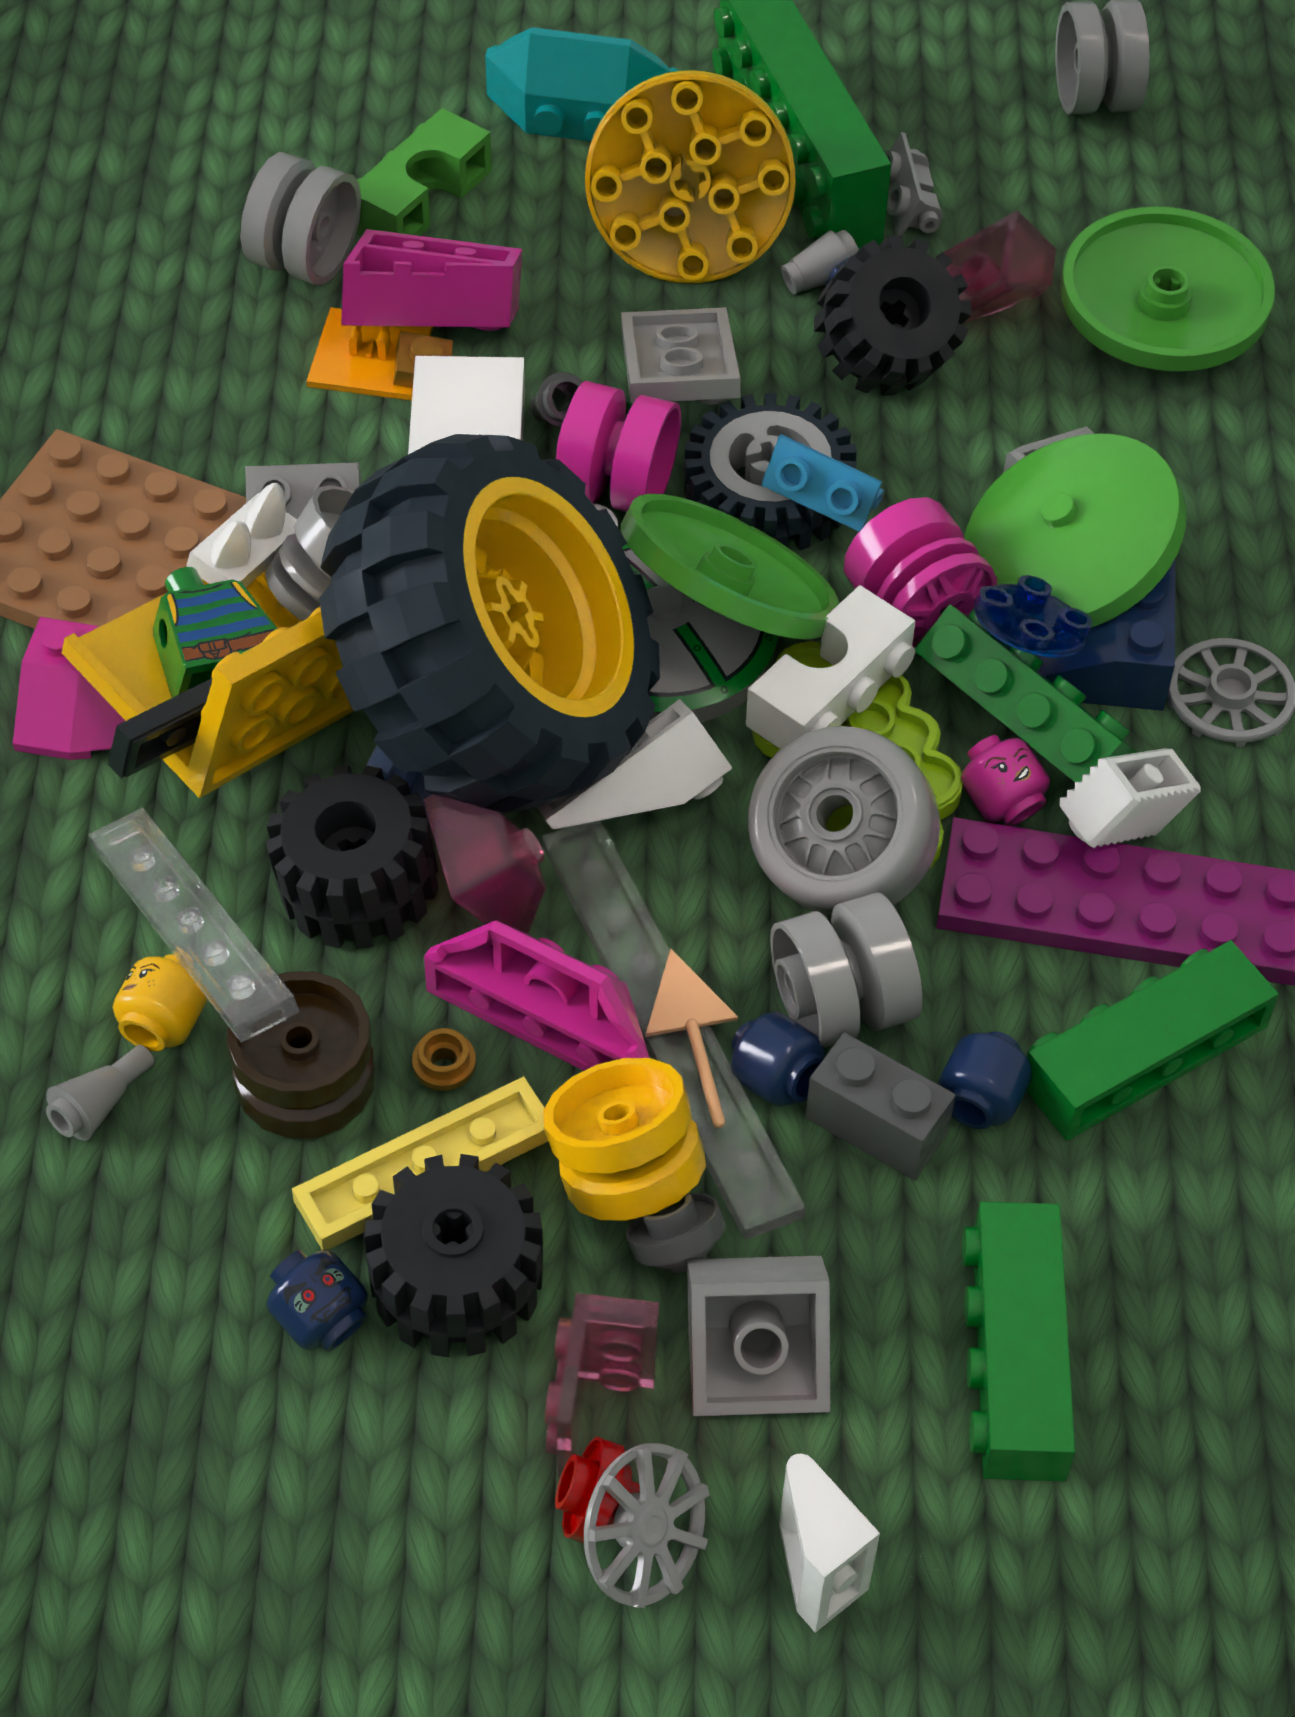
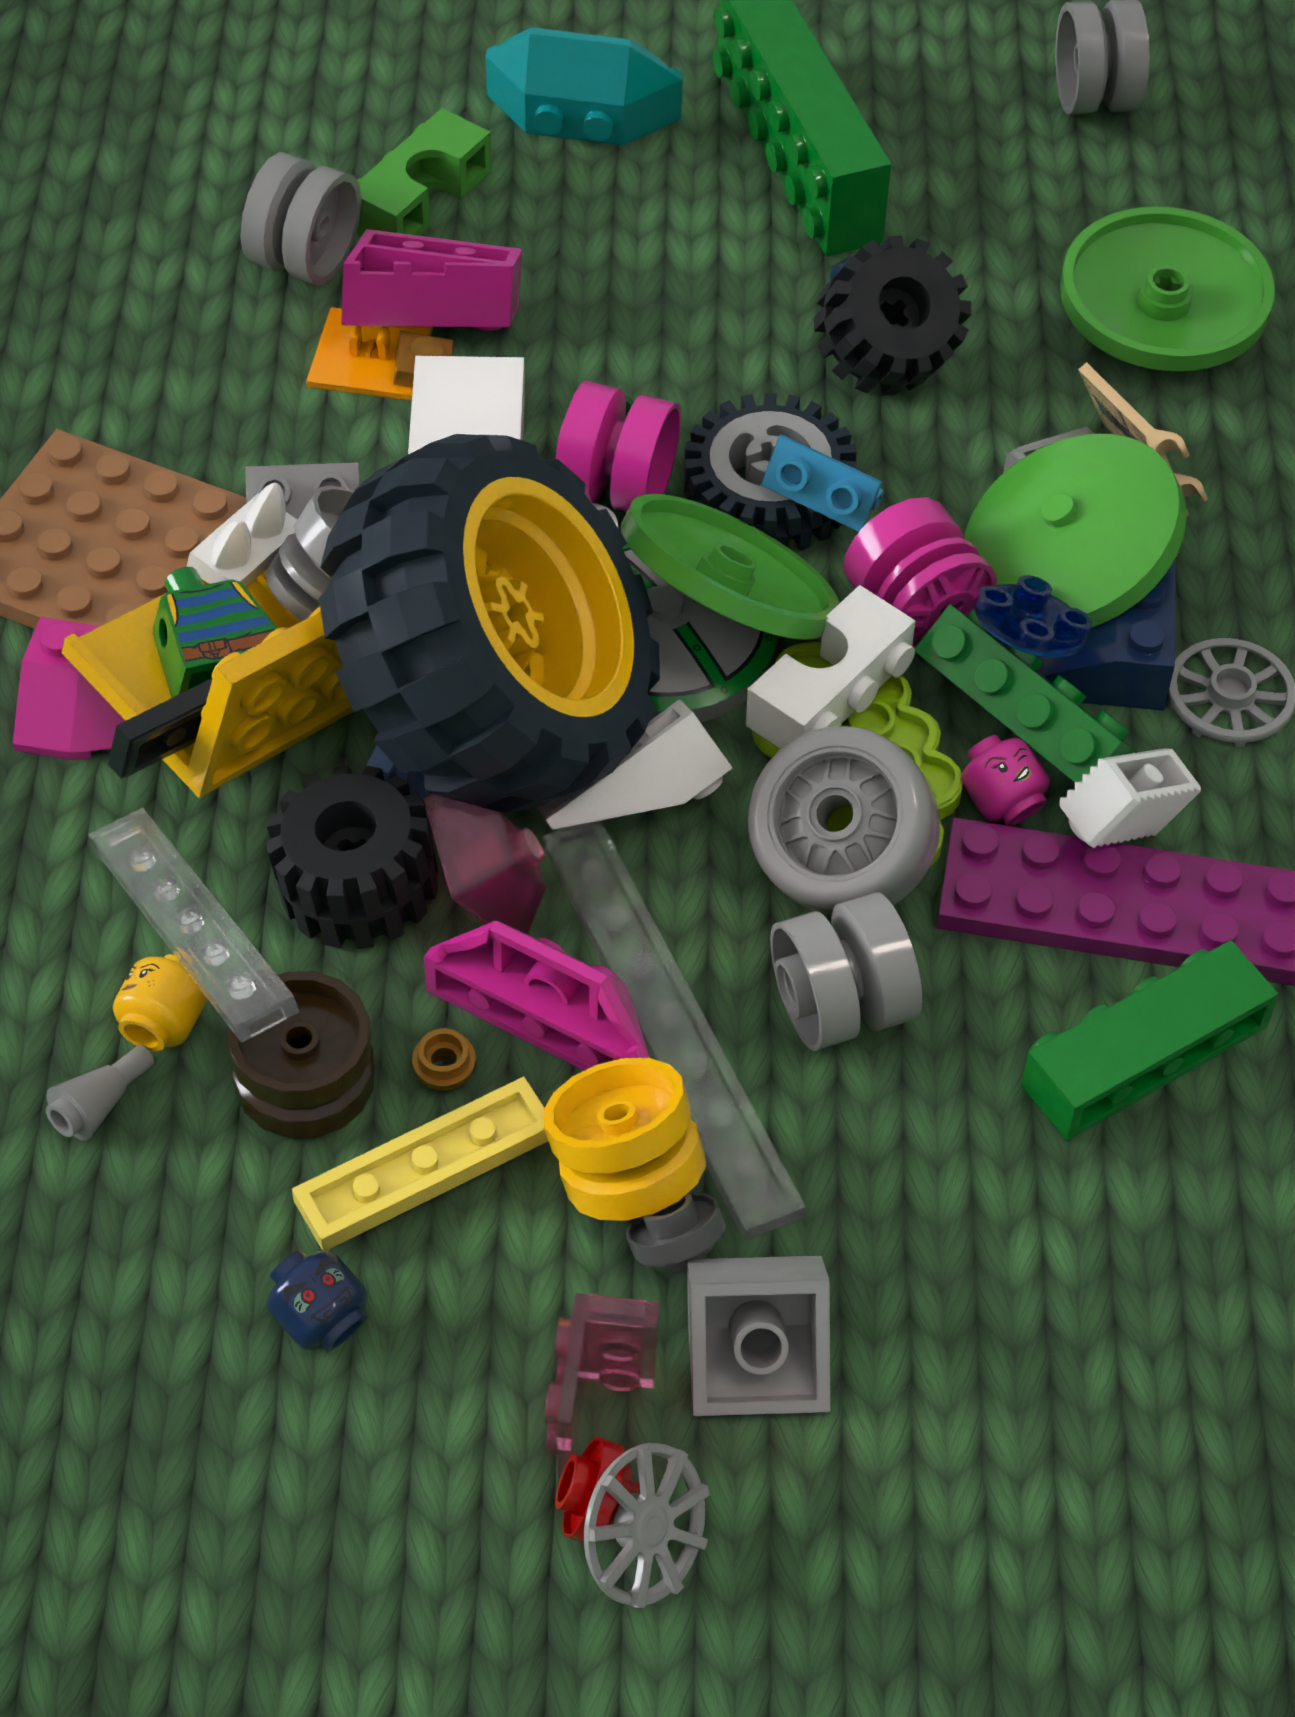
(463, 1250): black wheel -> none
(557, 388): dark grey cone -> none
(680, 355): light grey plate -> none
(687, 1004): light nougat piece -> none
(690, 177): yellow bracket -> none
(776, 1058): dark blue head -> none
(814, 264): light grey cone -> none
(824, 1543): white tile -> none
(879, 1106): dark grey brick -> none
(910, 190): light grey hinge -> none
(988, 1079): dark blue head -> none
(1003, 265): clear pink slope -> none
(1021, 1342): green brick -> none
(1124, 420): none -> tan flag

